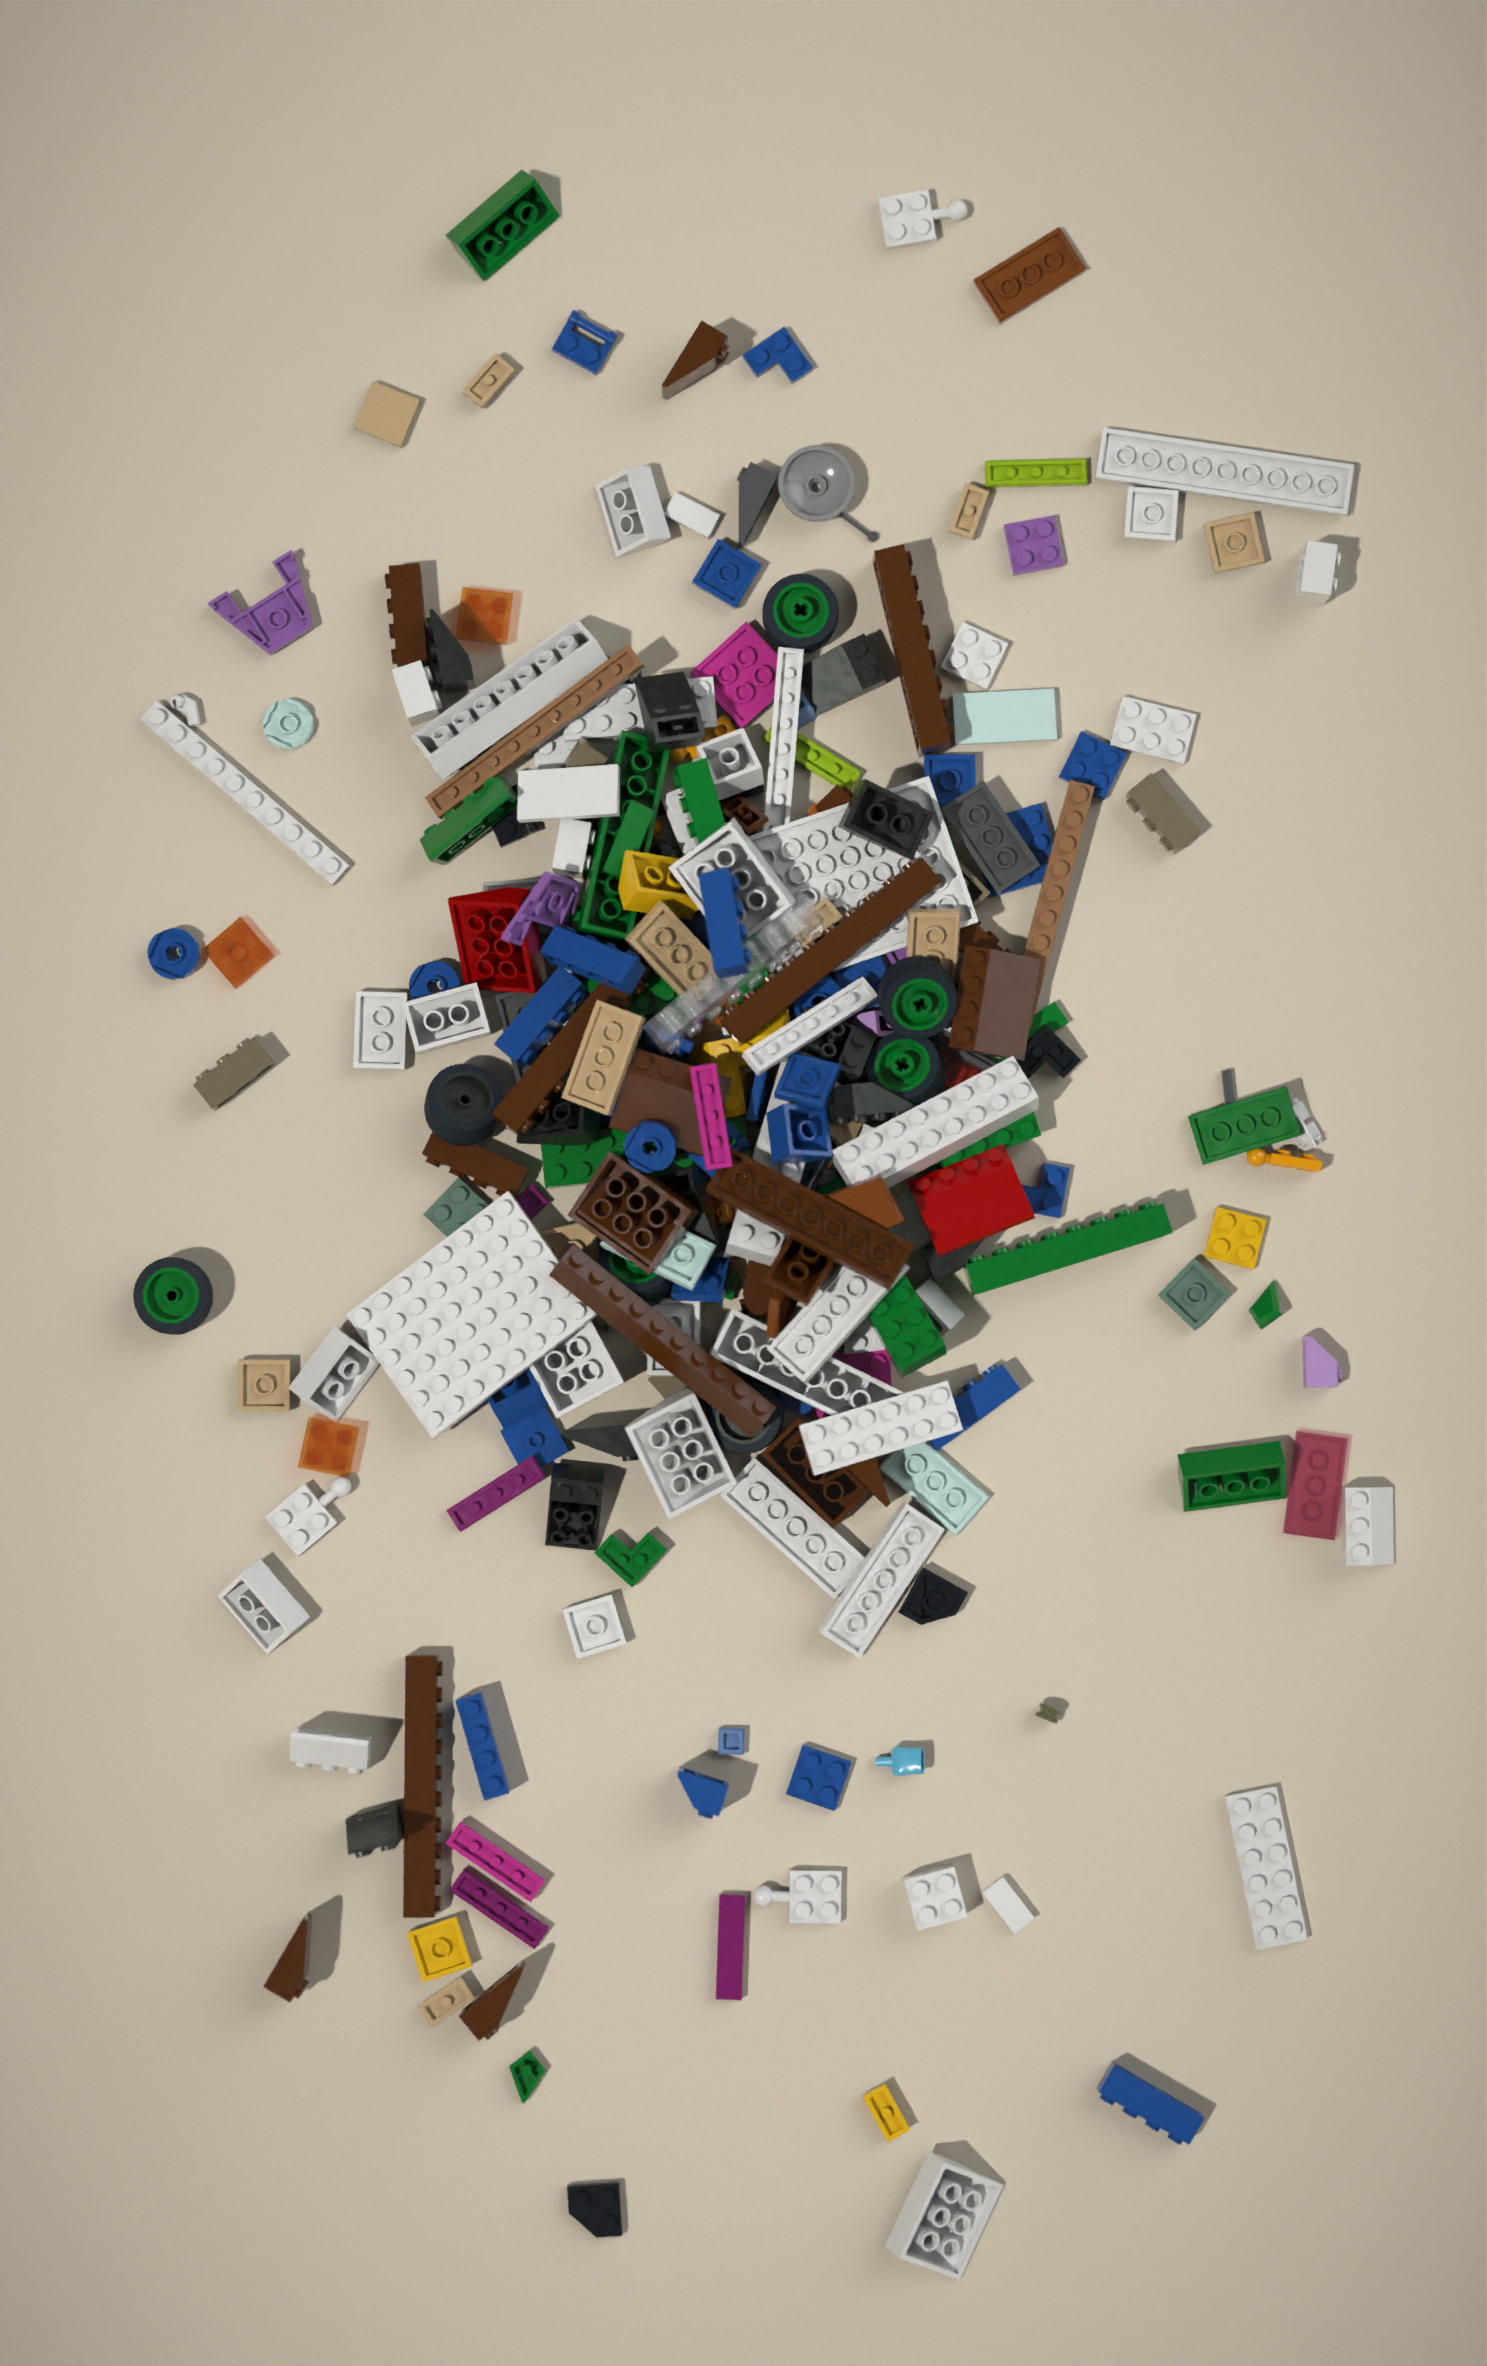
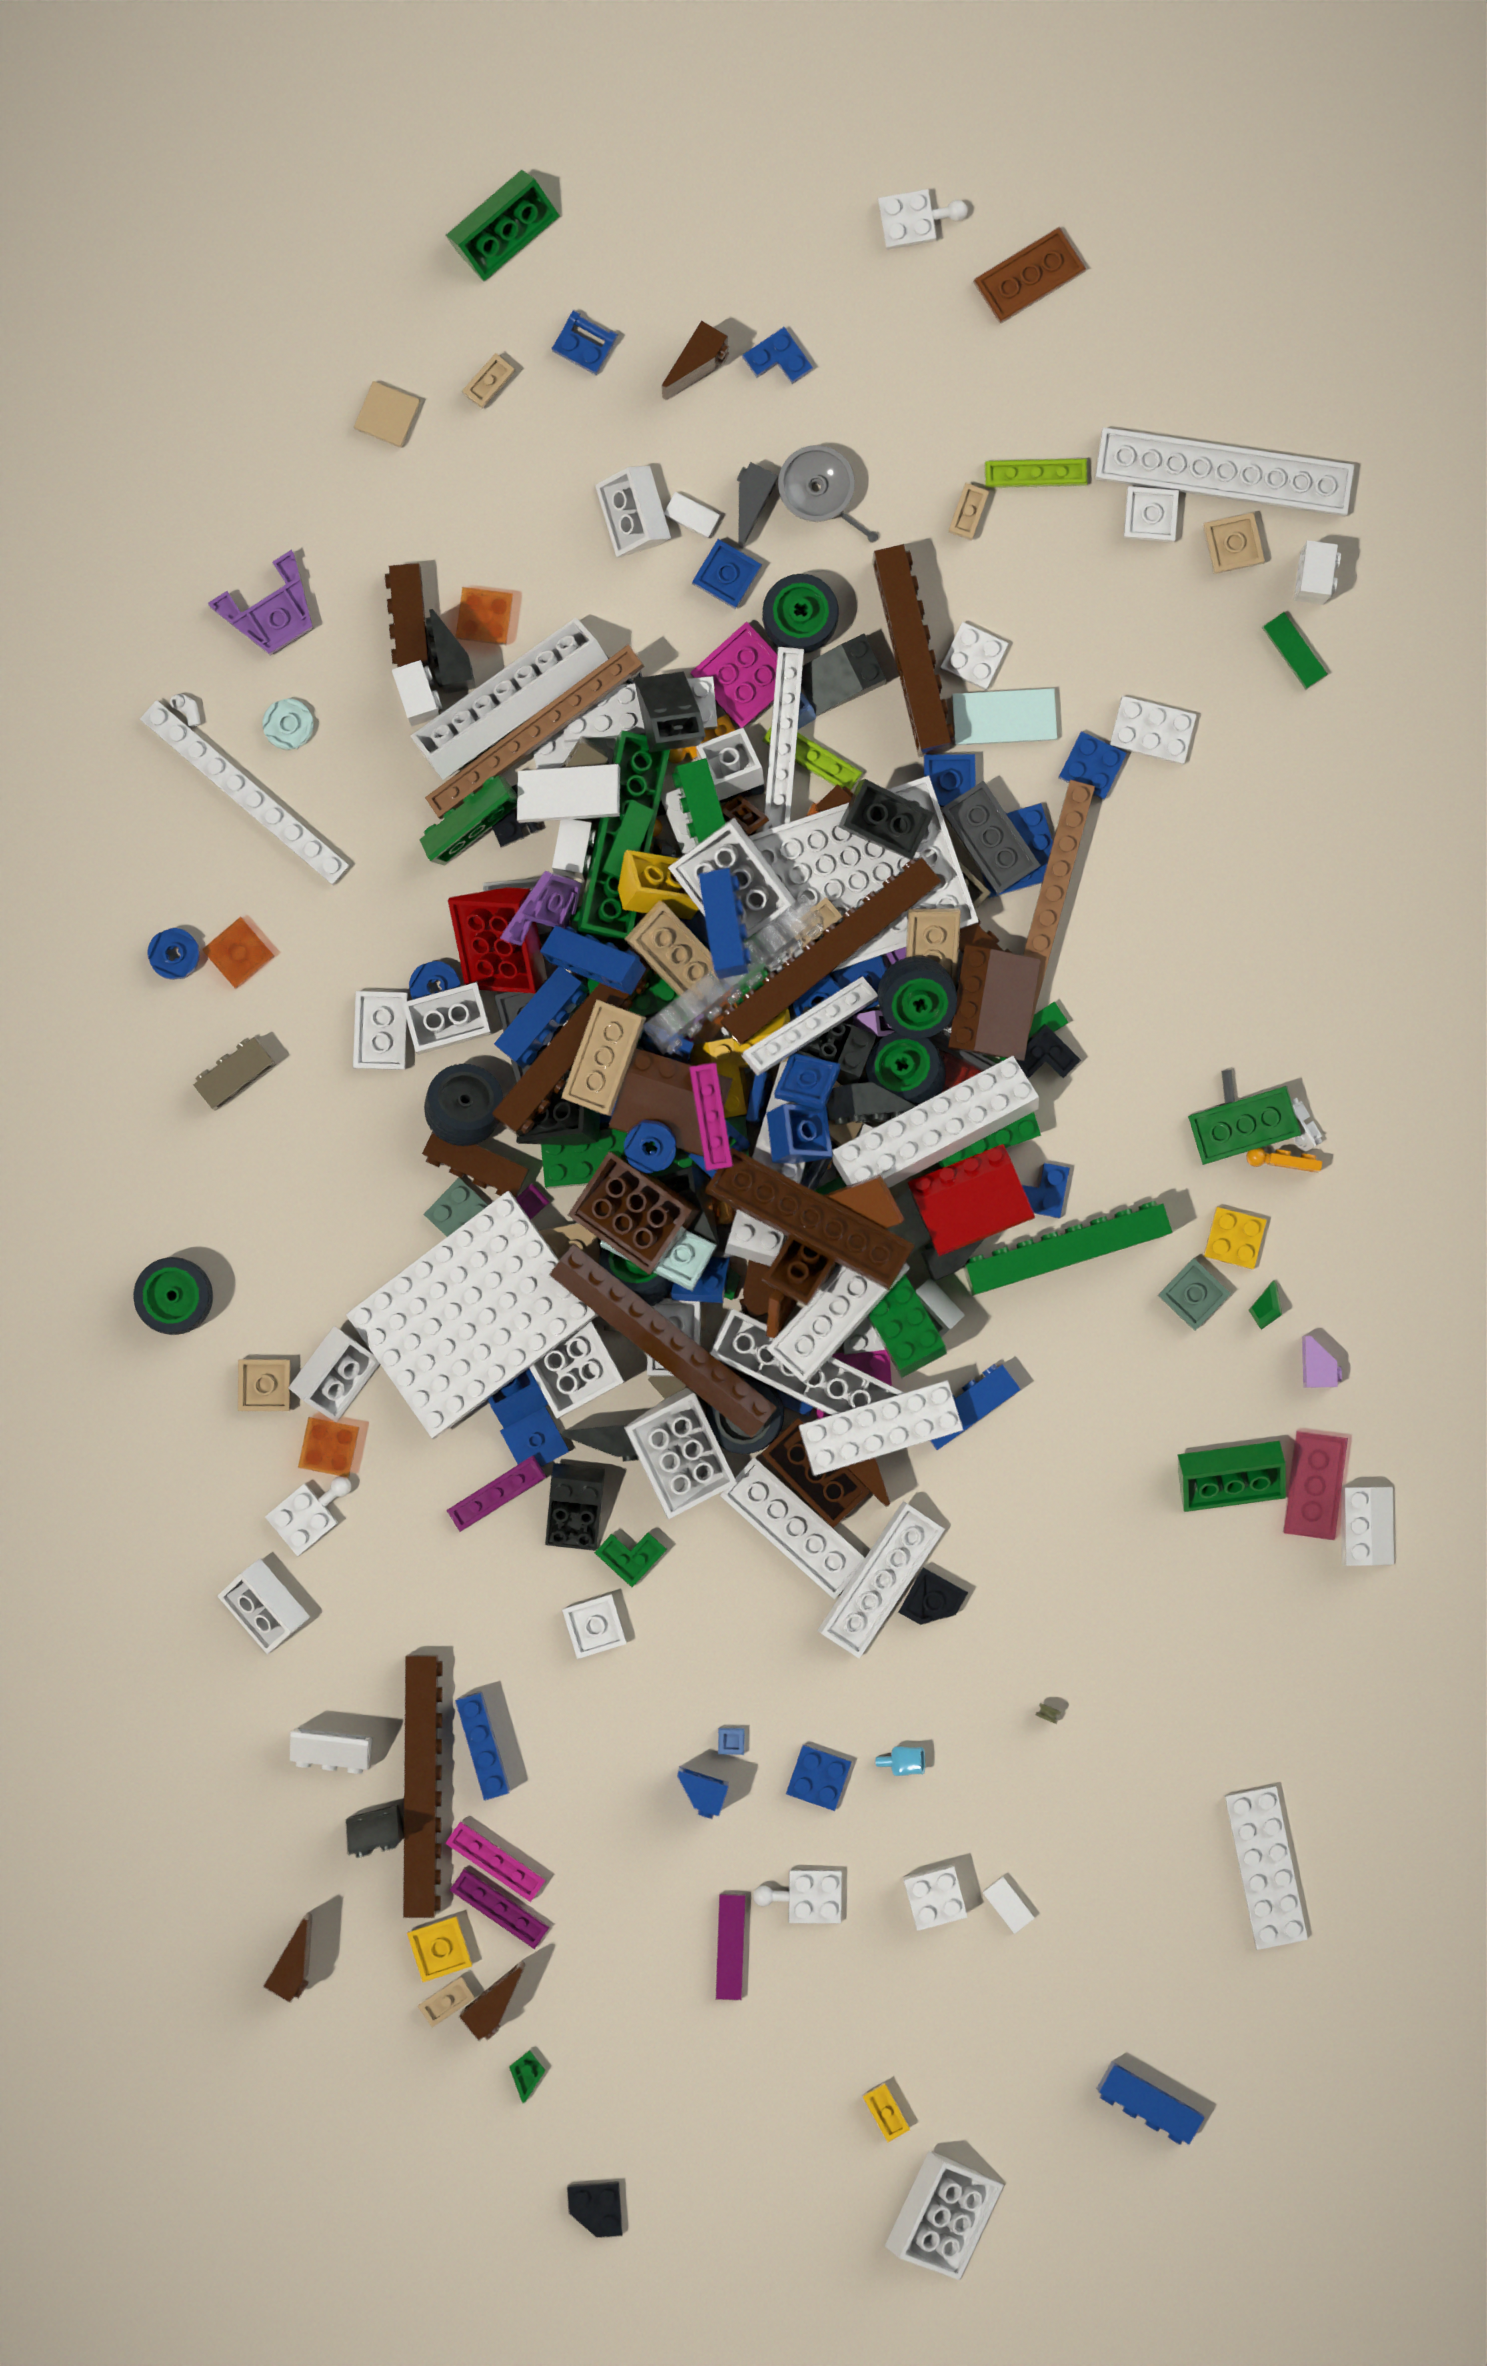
(935, 1484): light aqua tile -> none
(1033, 545): medium lavender plate -> none
(1161, 814): dark tan brick -> none
(1294, 650): none -> green tile

